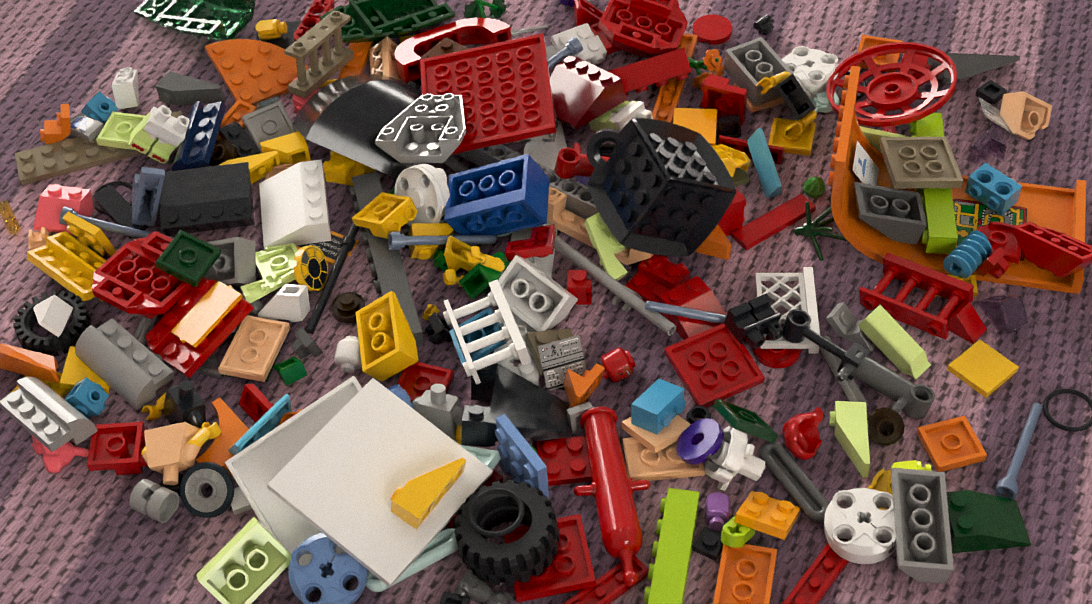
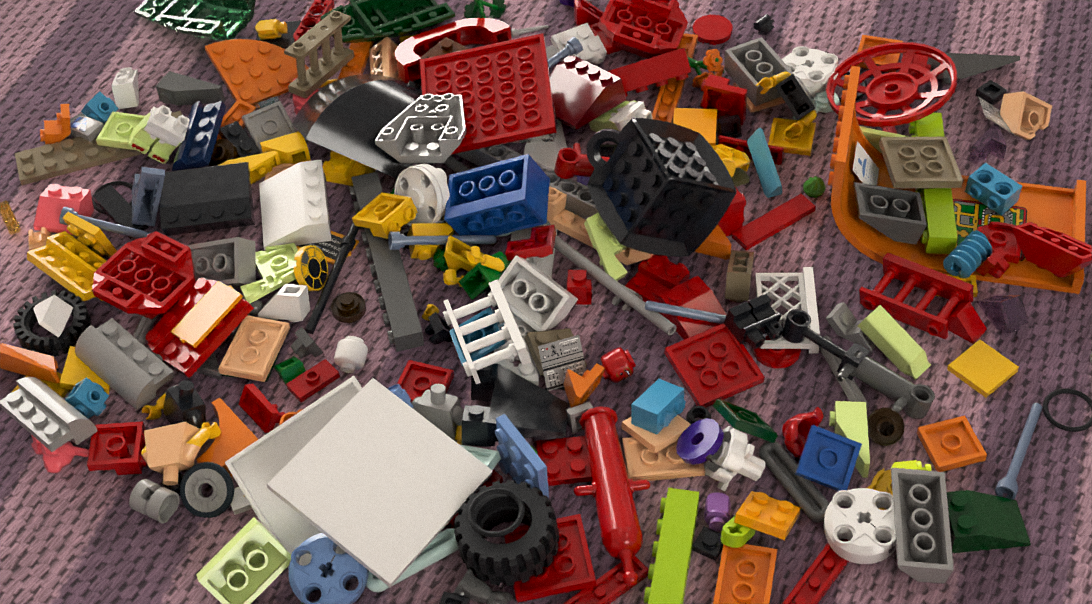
(188, 258): dark green tile -> none
(263, 425): medium azure slope -> none
(313, 380): none -> red plate
(385, 338): yellow slope -> none
(424, 492): yellow slope -> none
(739, 276): none -> dark tan slope
(815, 228): dark green plant -> none
(828, 459): none -> blue plate

